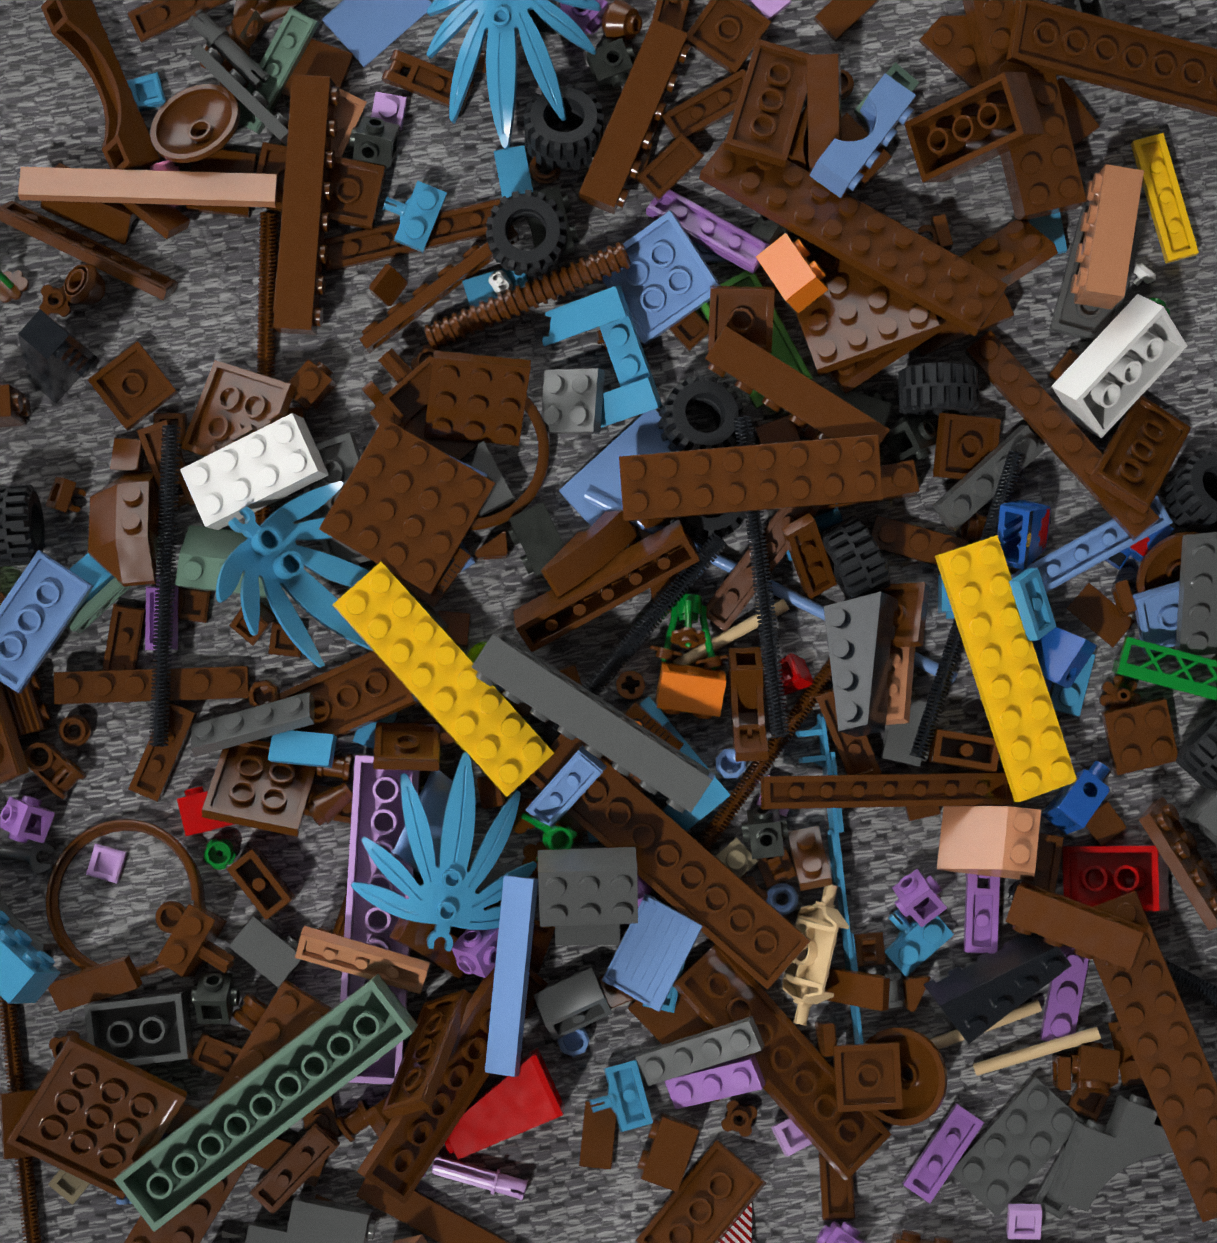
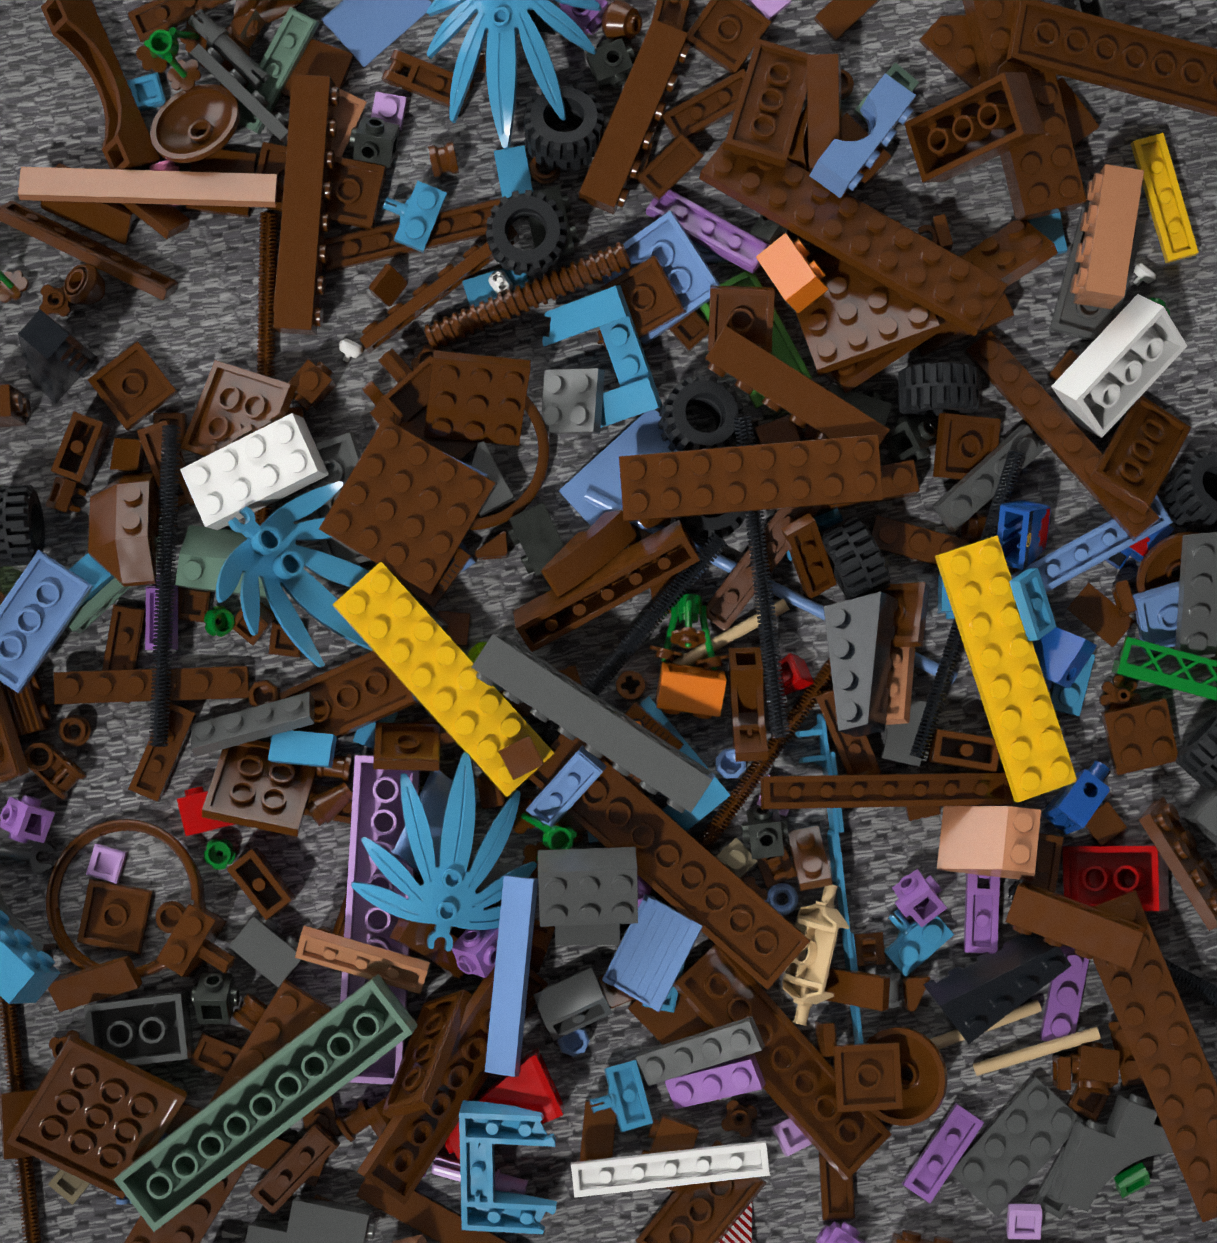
(81, 448): none -> reddish brown brick
(115, 916): none -> reddish brown tile
(163, 47): none -> plant
(226, 621): none -> green plate
(350, 349): none -> white rock
(443, 159): none -> reddish brown wheel
(481, 1205): none -> dark azure wedge
(521, 757): none -> reddish brown slope
(649, 296): none -> reddish brown tile
(670, 1169): none -> white plate
(1131, 1179): none -> green tile

